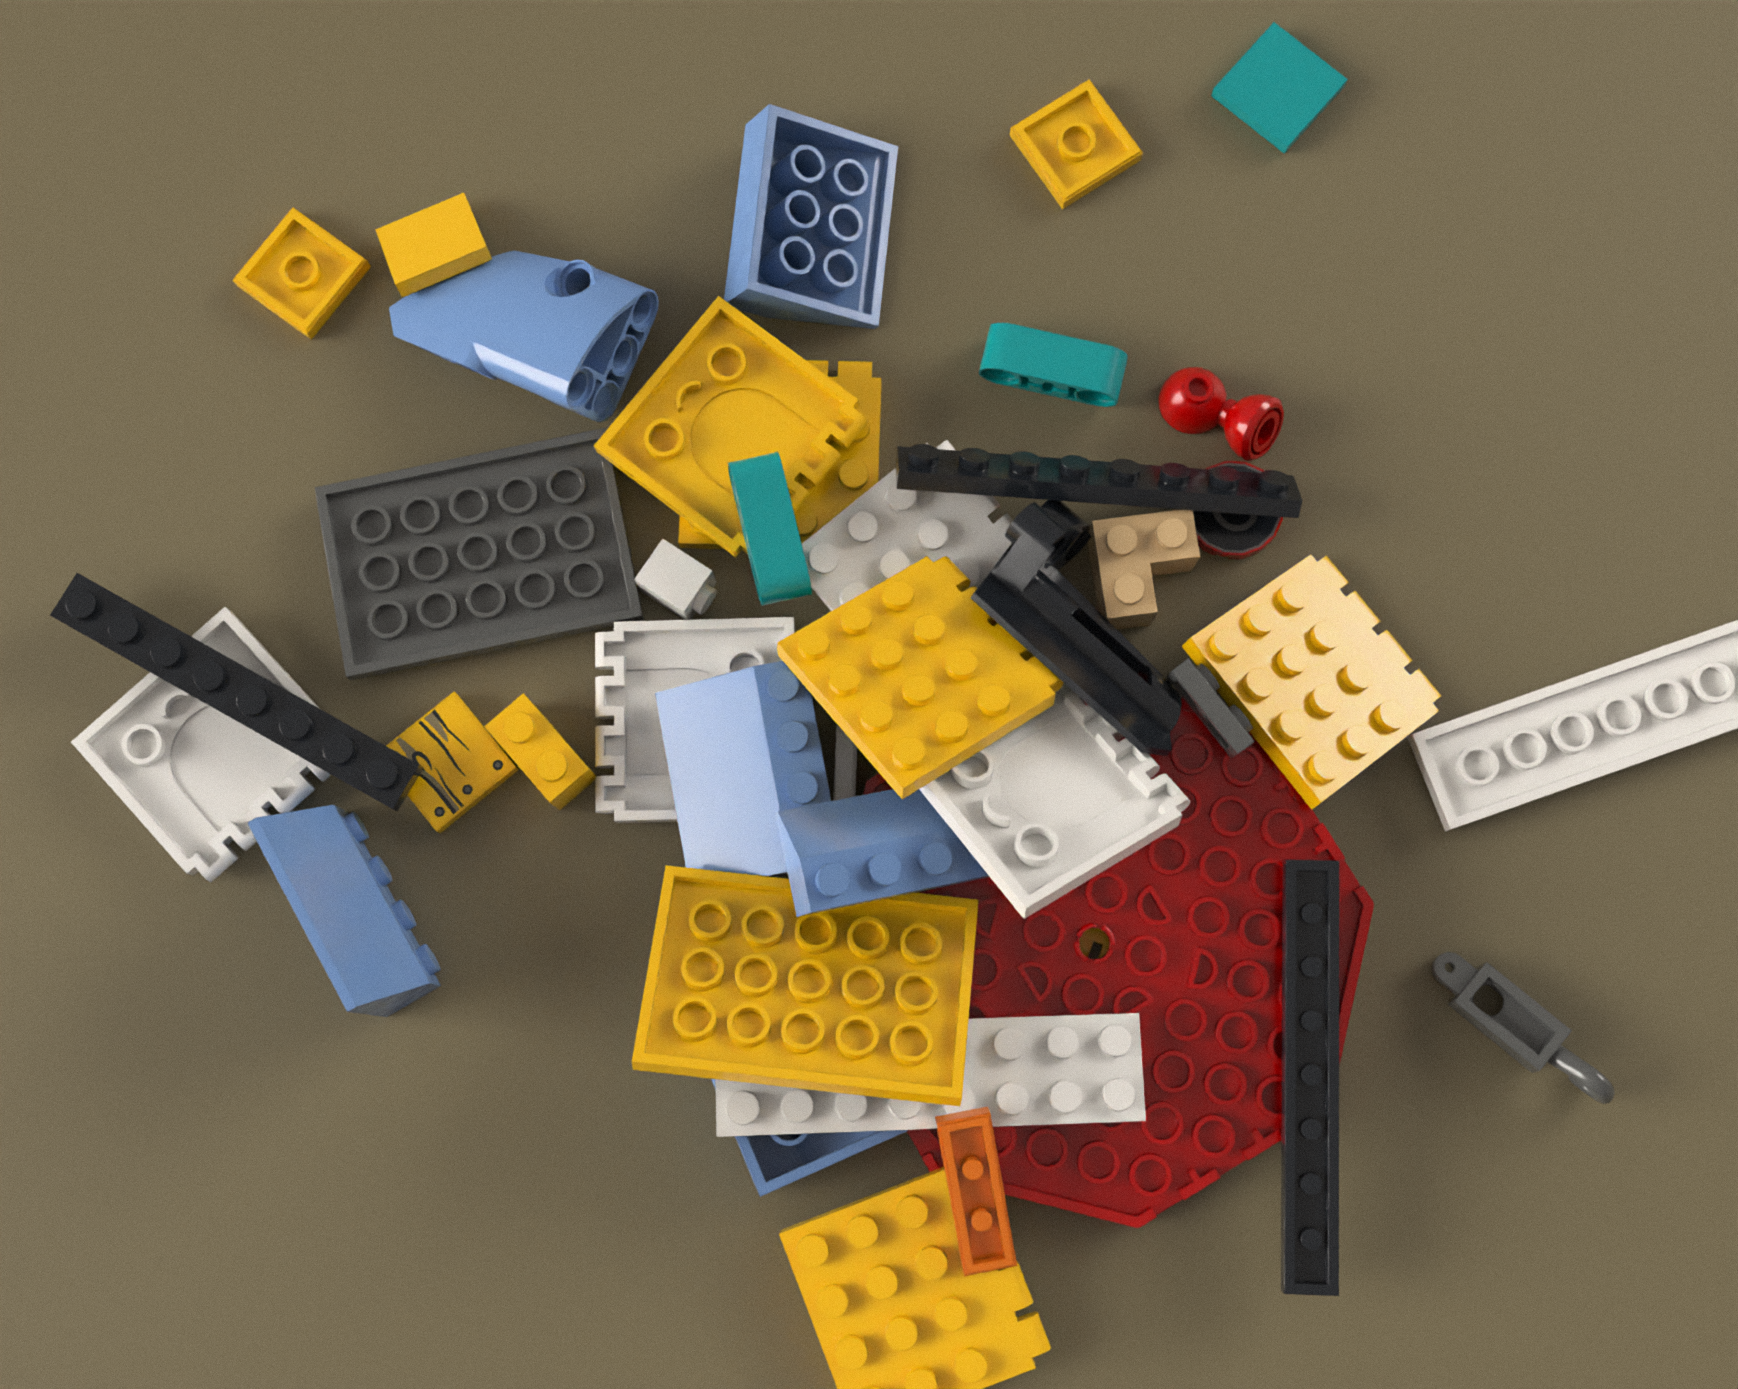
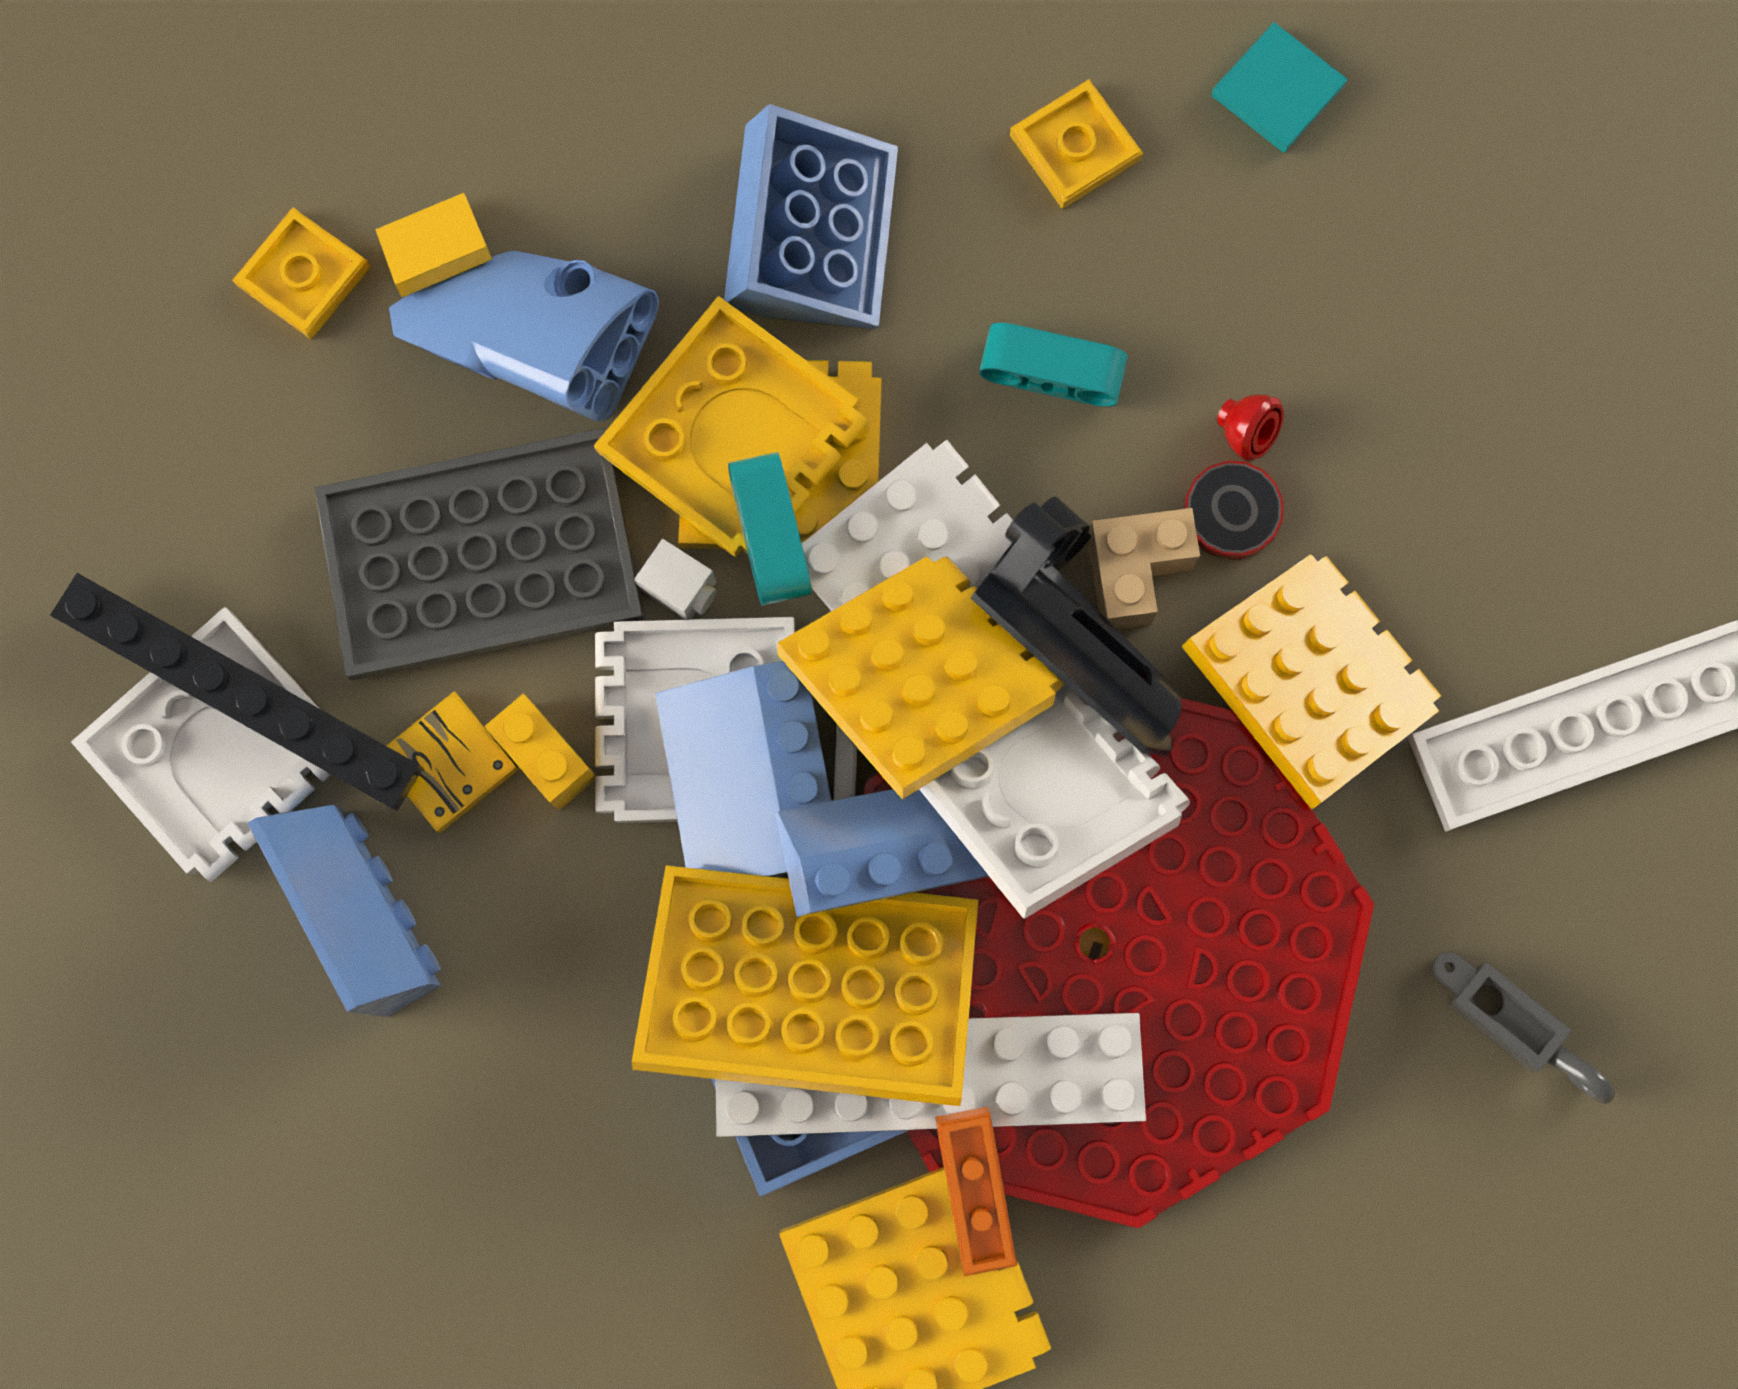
(1099, 482): black plate -> none
(1192, 400): red brick -> none
(1198, 690): dark grey plate -> none
(1310, 1078): black plate -> none

